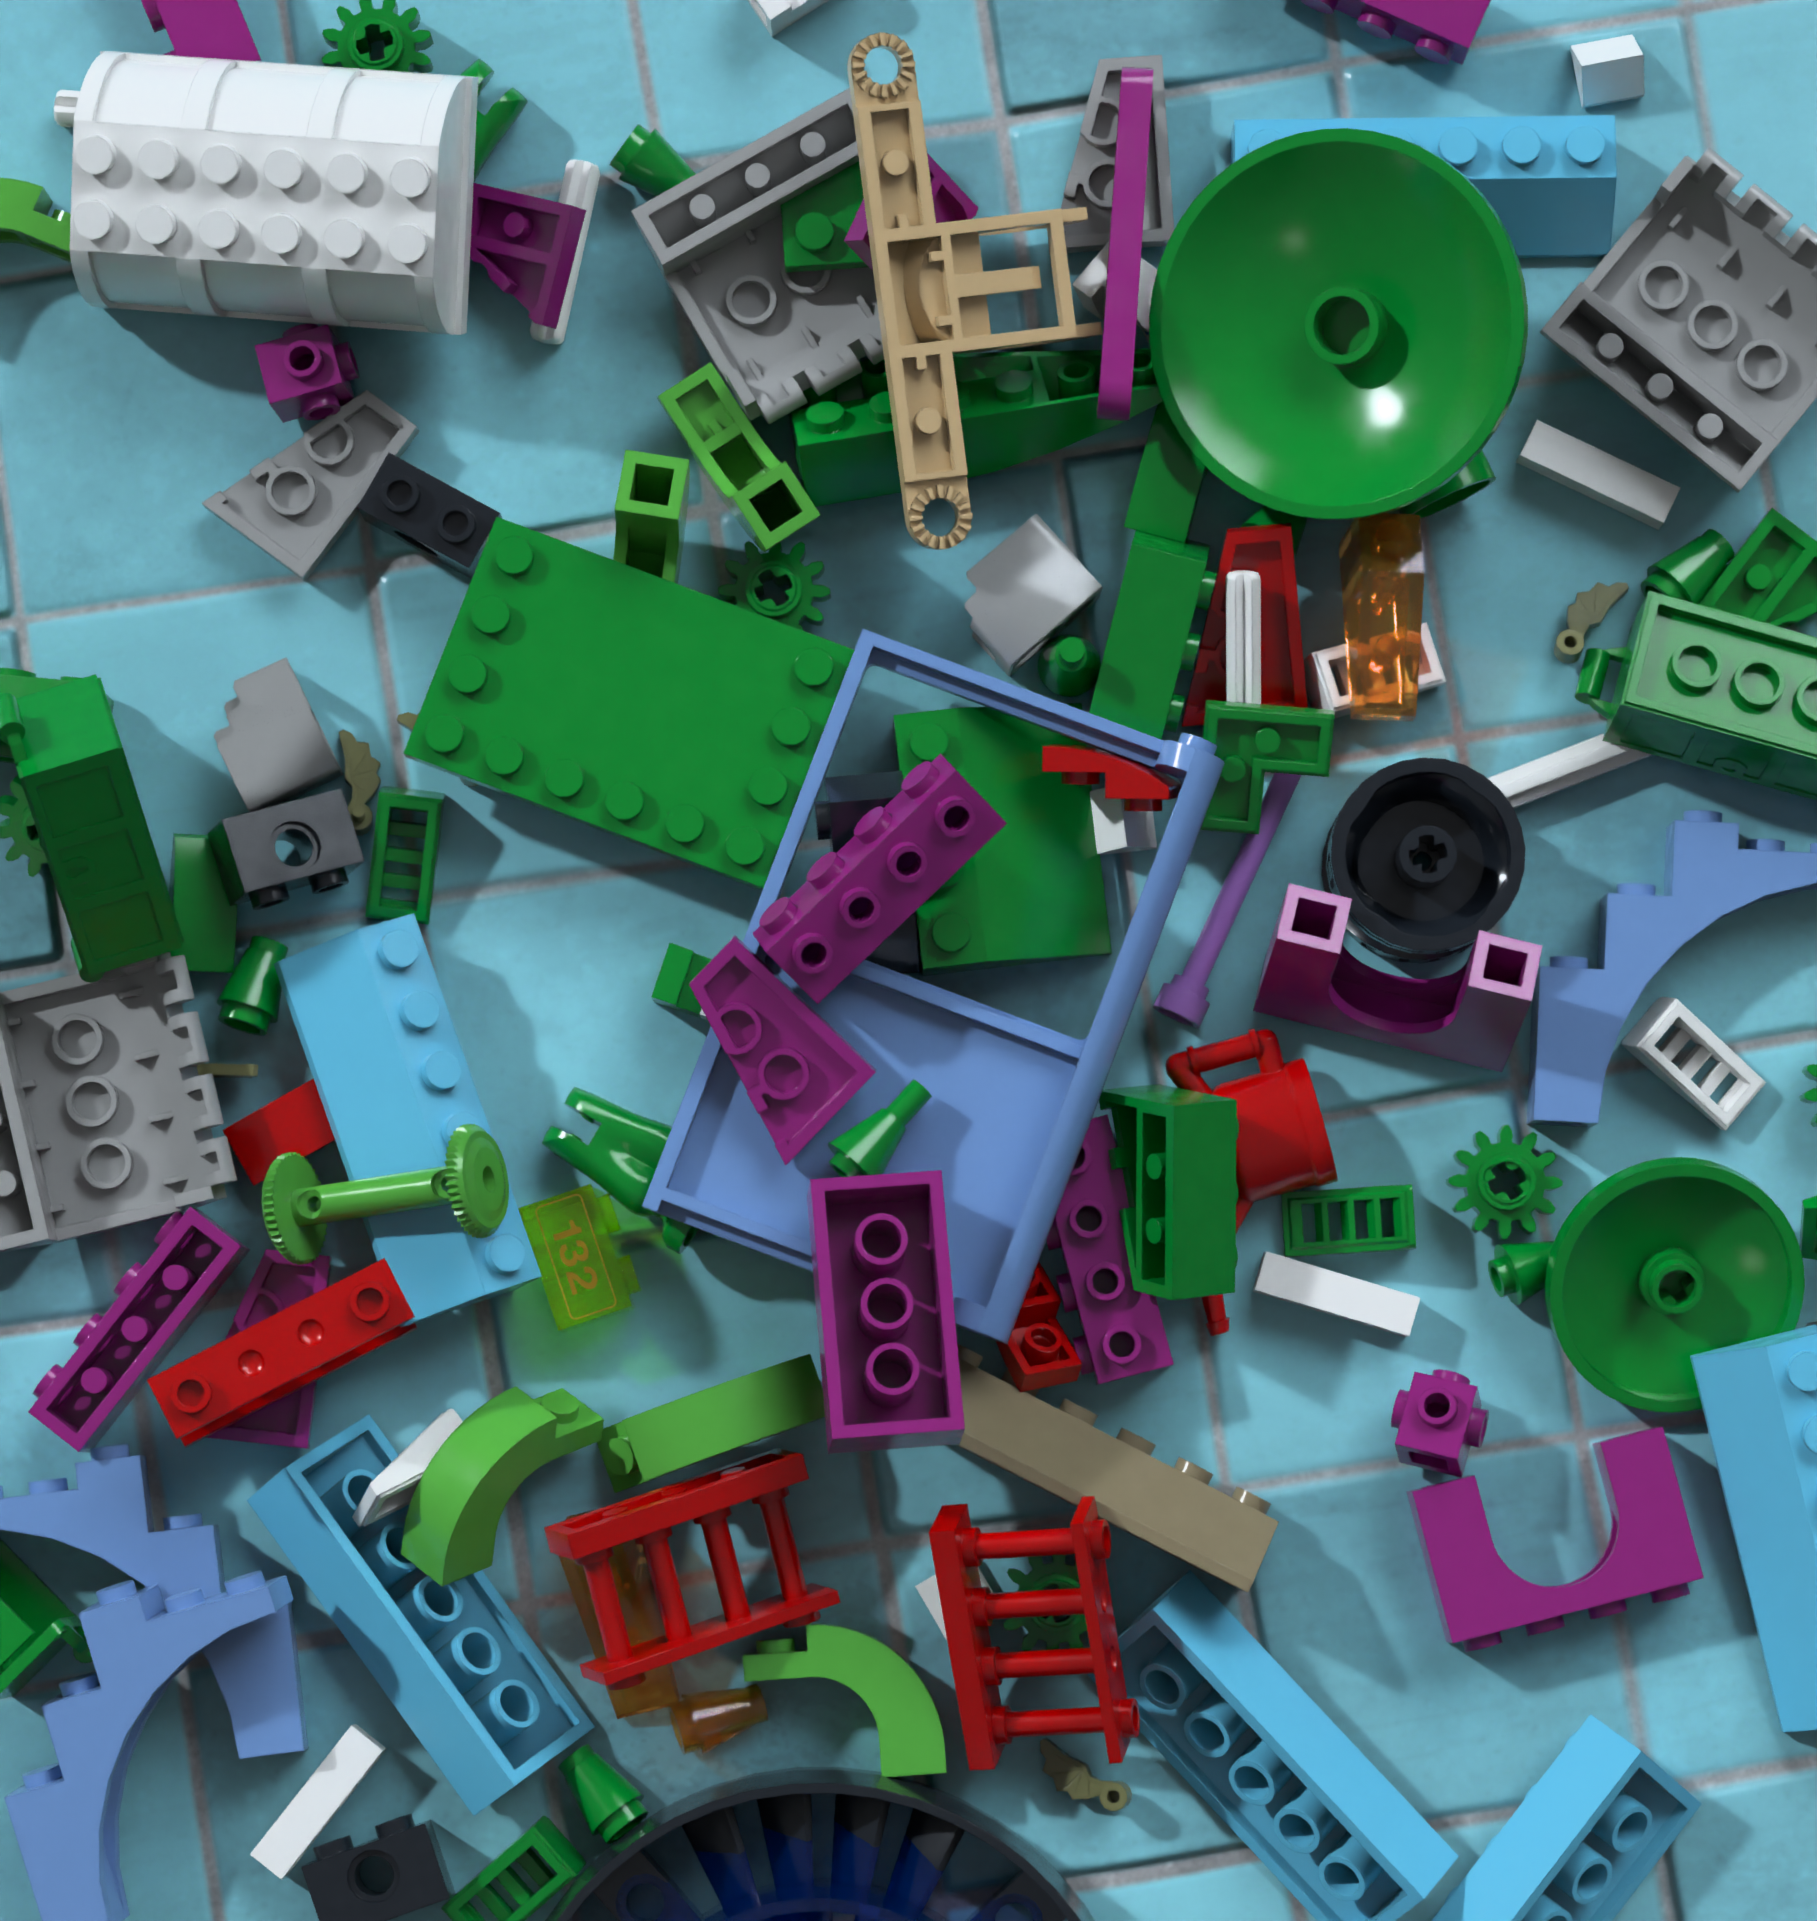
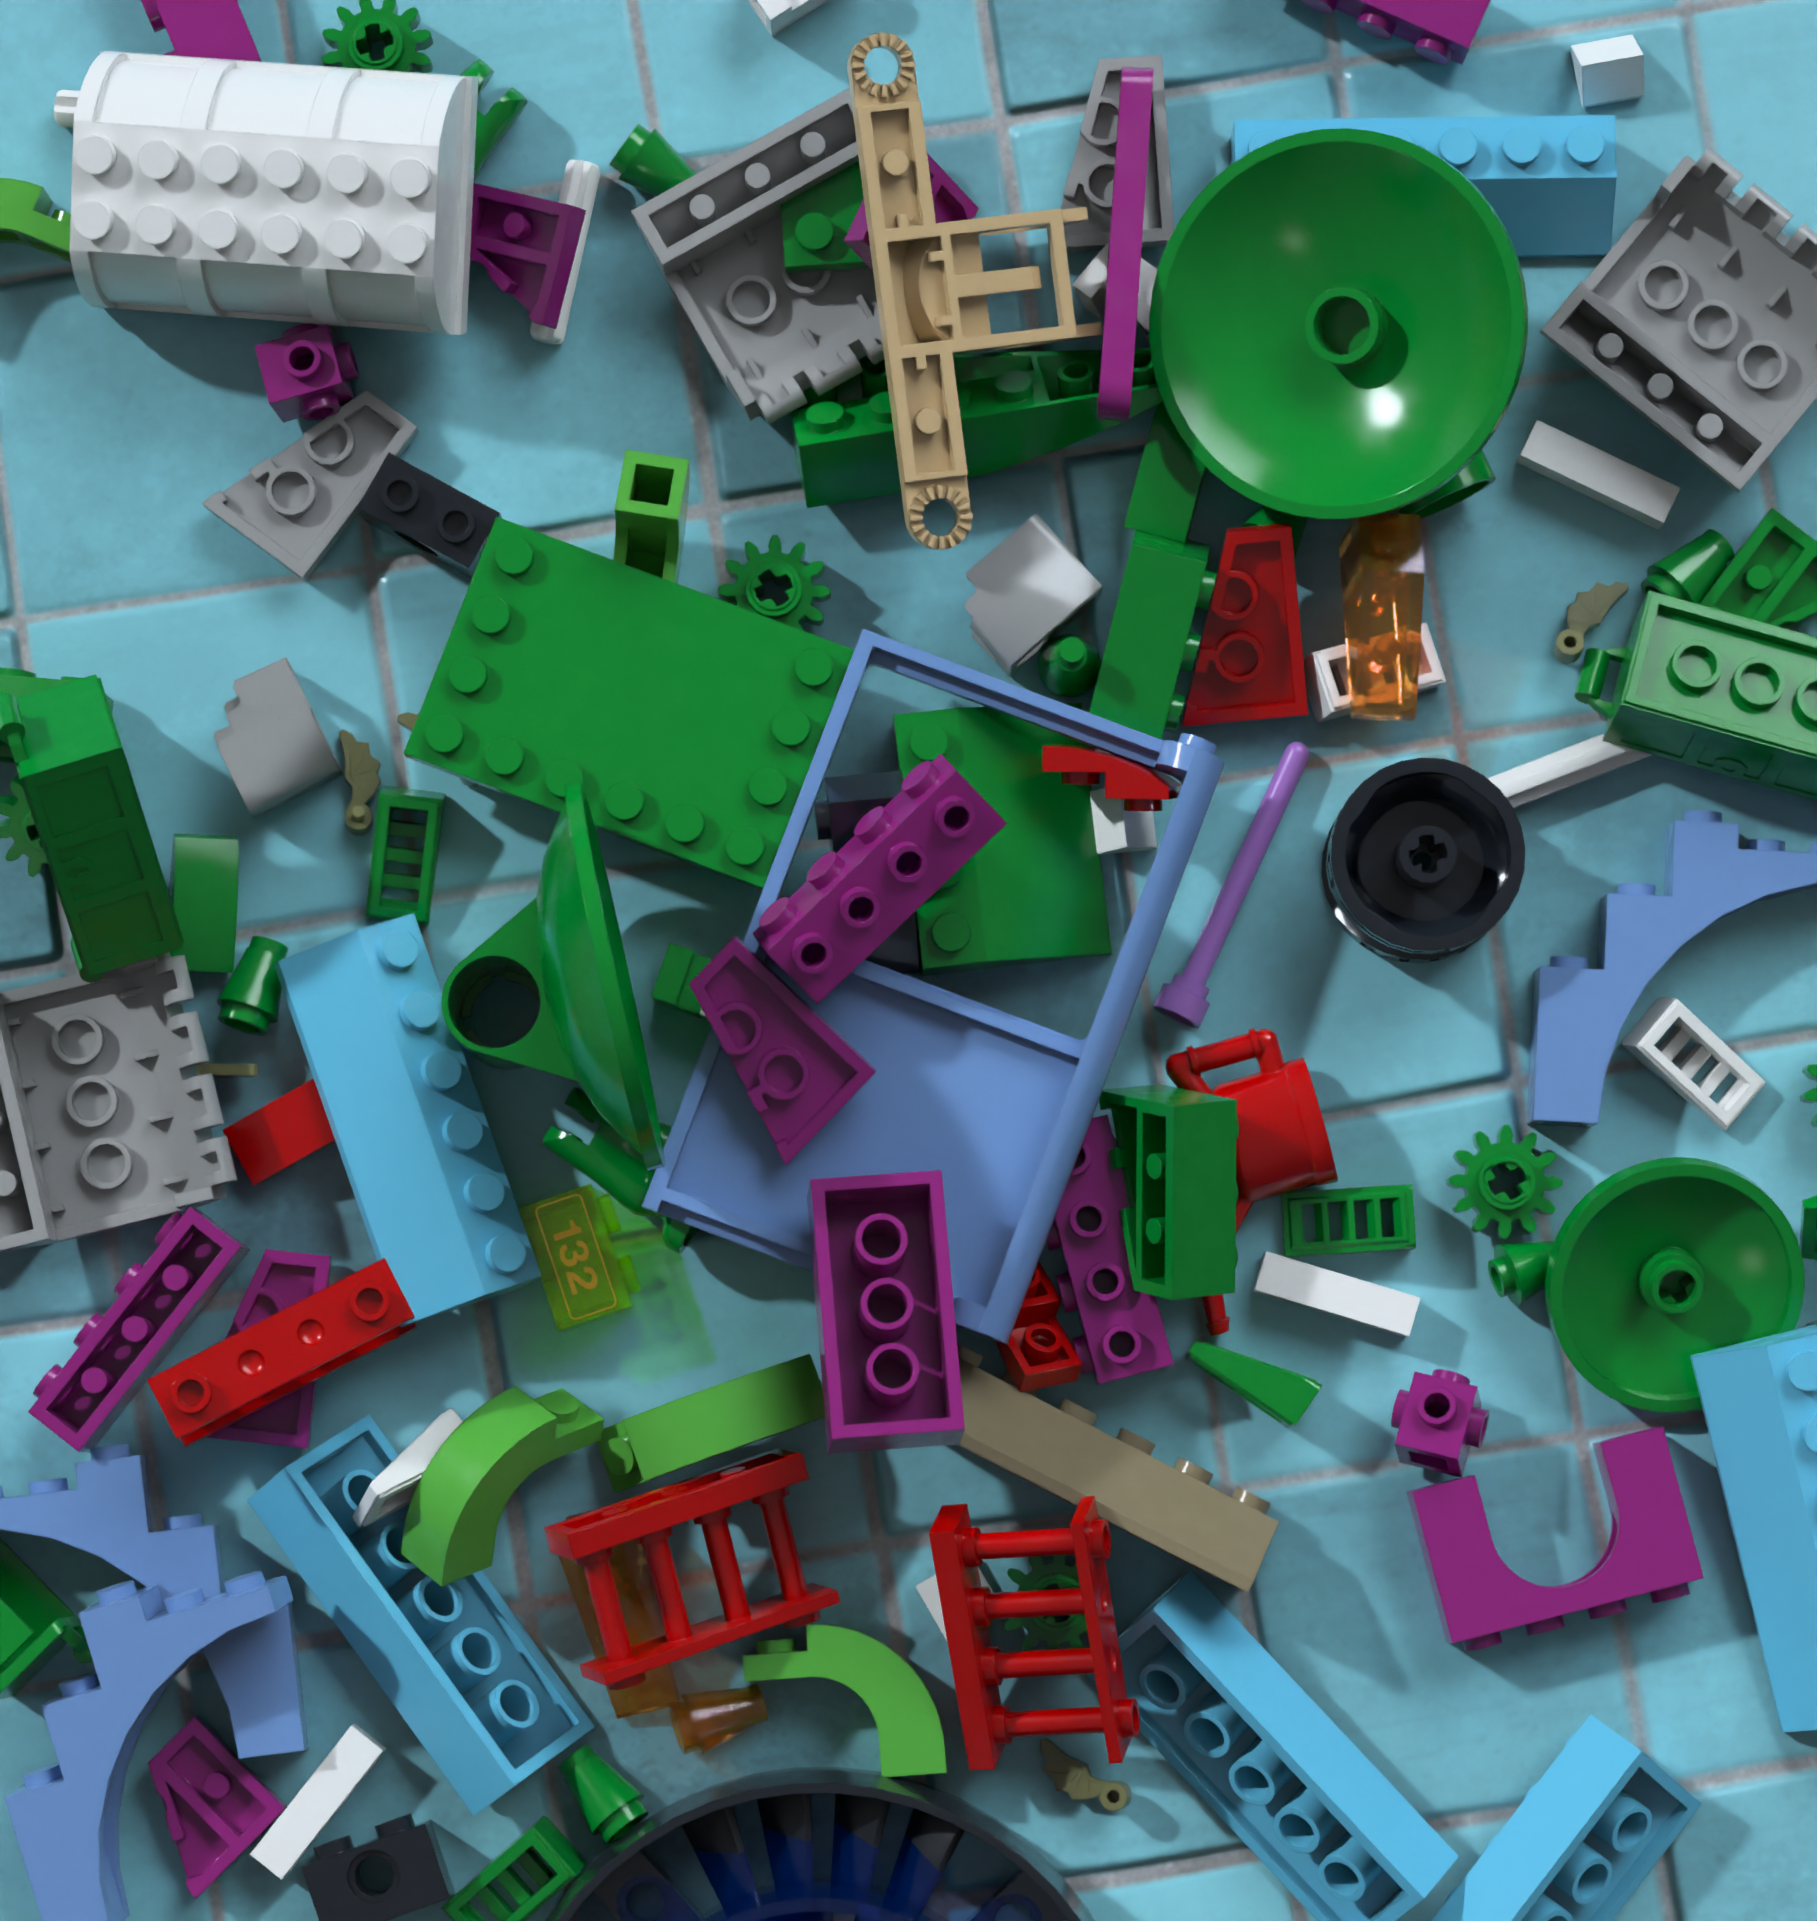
(210, 1802): none -> magenta wing
(299, 1206): bright green hose -> none
(314, 825): black brick -> none
(576, 965): none -> green dish
(736, 460): bright green arch -> none
(872, 1142): green cone -> none
(1243, 637): white axle -> none
(1259, 741): green tile -> none
(1267, 1387): none -> green slope
(1454, 1017): magenta arch -> none

